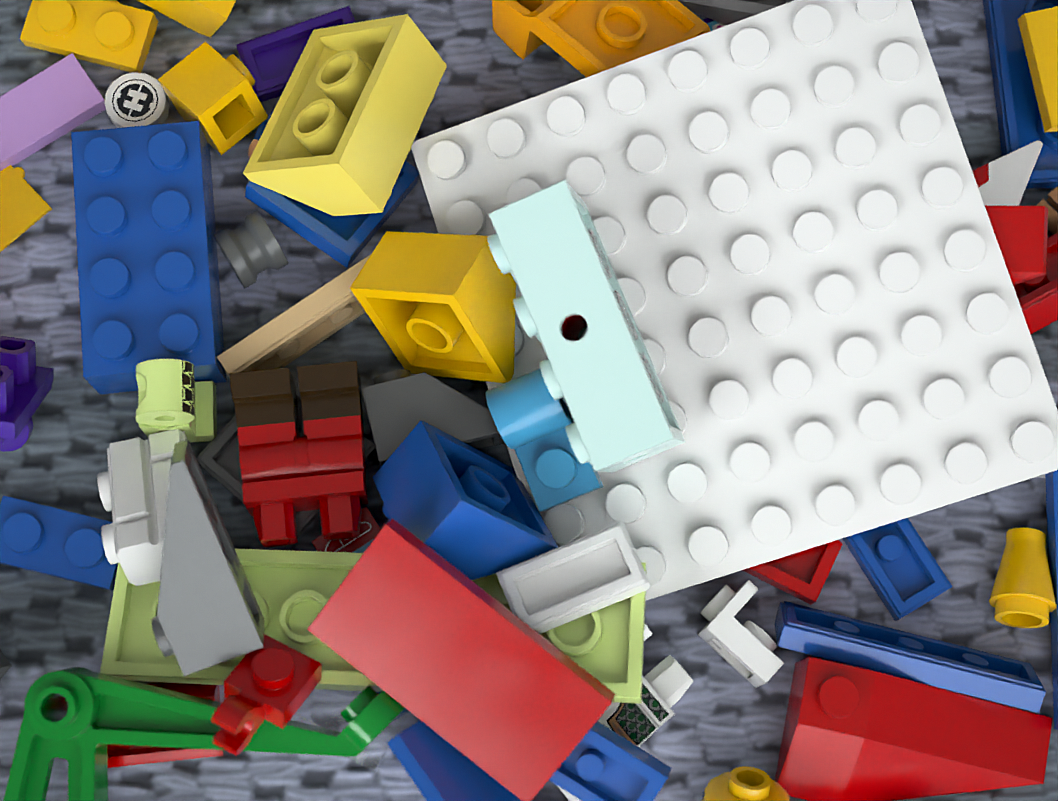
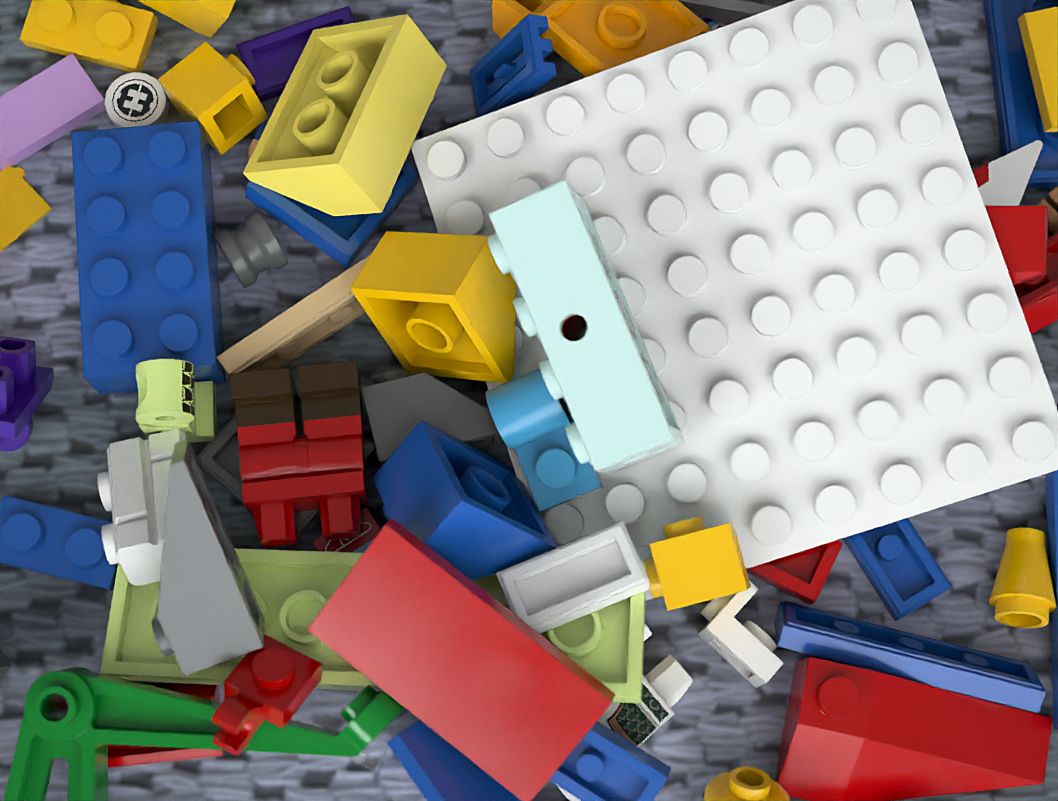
(516, 80): none -> blue tile
(696, 563): none -> yellow brick

